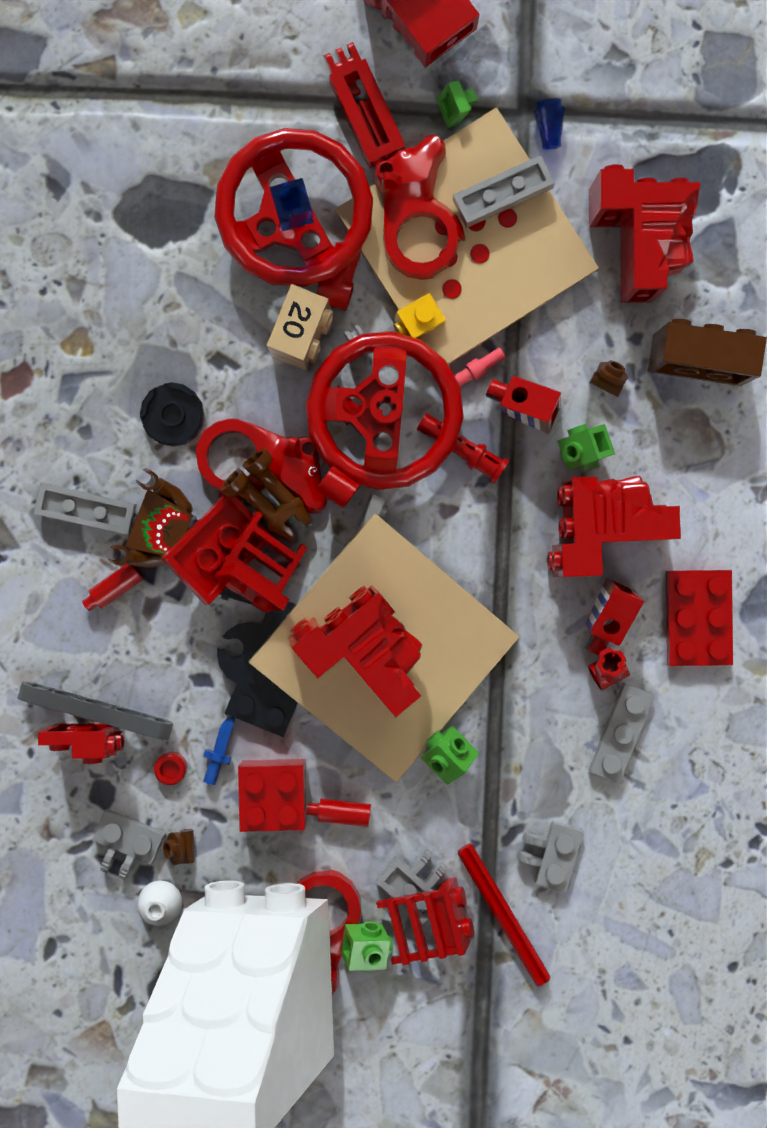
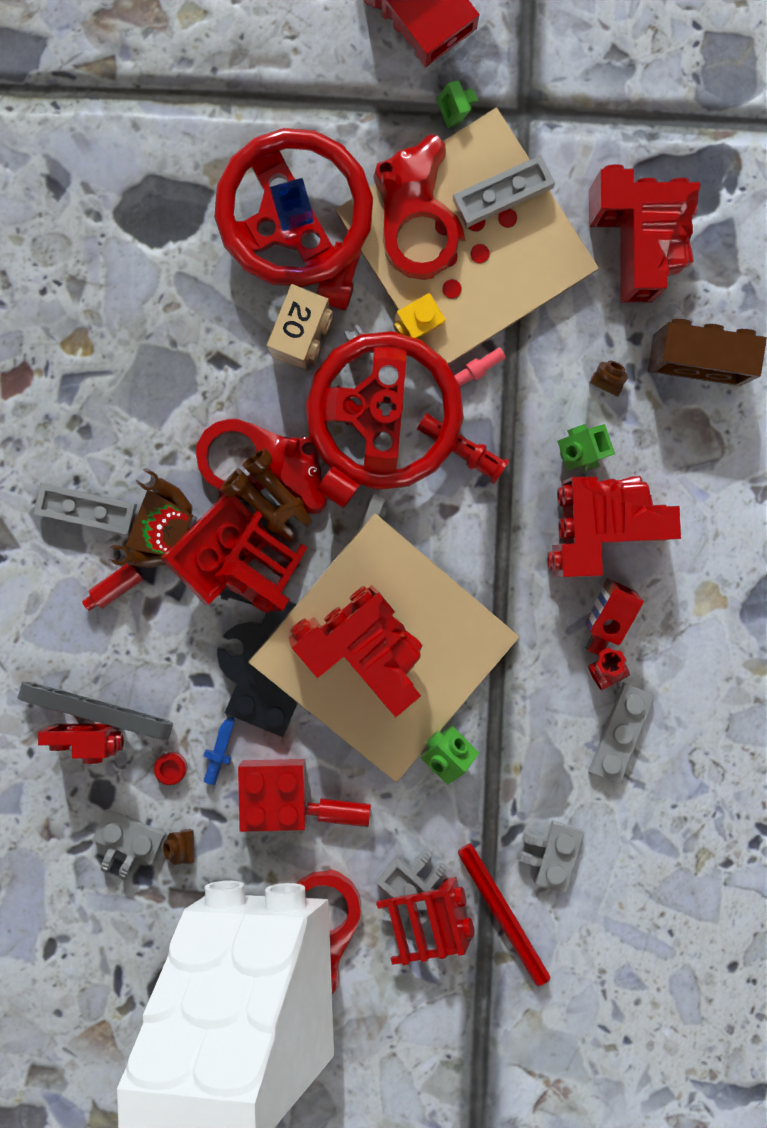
(159, 903): white brick -> none
(172, 414): black tile -> none
(366, 947): bright green brick -> none
(369, 119): red hinge -> none
(537, 410): red torso -> none
(549, 120): clear blue cone -> none
(699, 618): red plate -> none

